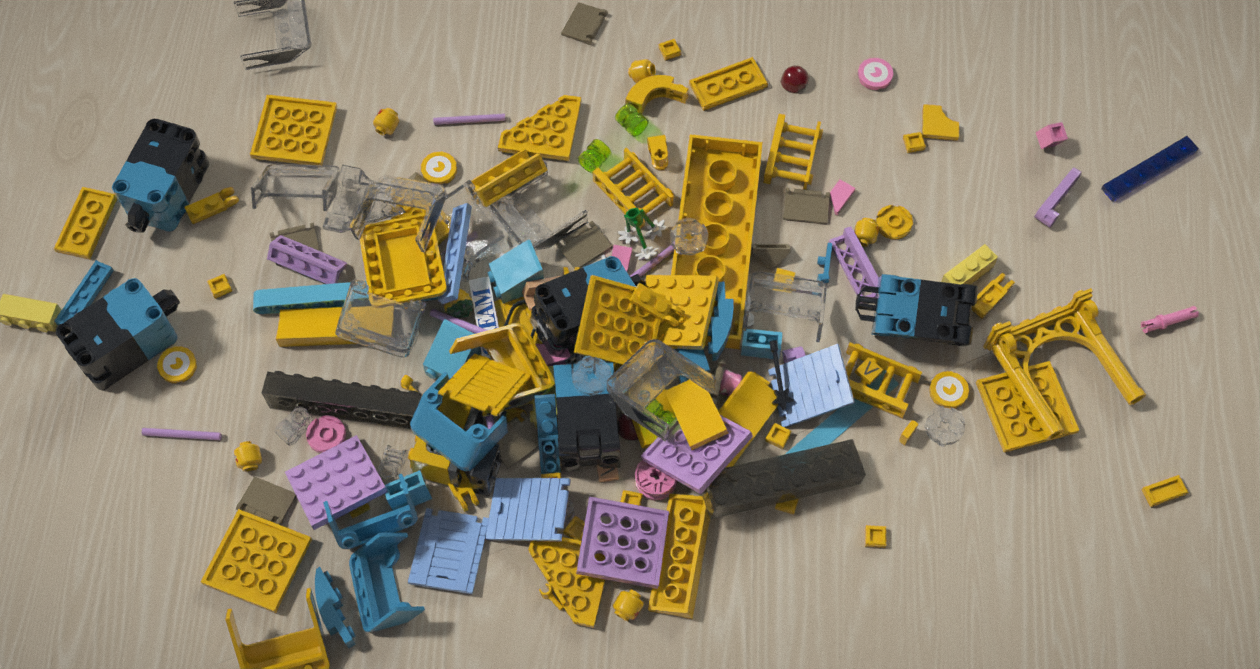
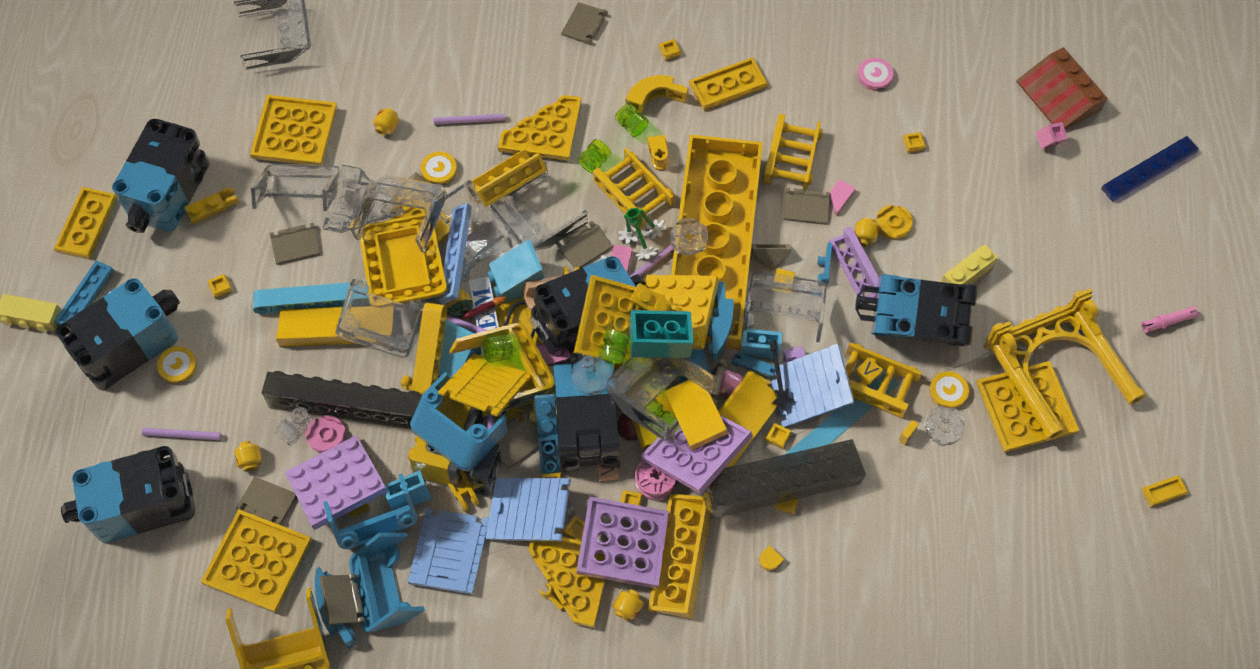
(131, 495): none -> black piece
(306, 261): lavender fence -> none
(342, 599): none -> dark tan piece
(392, 461): clear piece -> none
(429, 346): none -> yellow beam
(485, 307): none -> dark red piece
(500, 347): none -> clear neon green wheel
(614, 346): none -> clear neon green wheel
(641, 69): yellow head -> none
(661, 334): none -> teal brick
(753, 364): none -> dark azure piece
(770, 559): none -> yellow tile
(794, 78): dark red hair -> none
(875, 536): yellow tile -> none
(937, 125): yellow tile -> none
(991, 296): yellow hinge -> none
(1046, 213): lavender beam -> none
(1062, 89): none -> dark orange slope

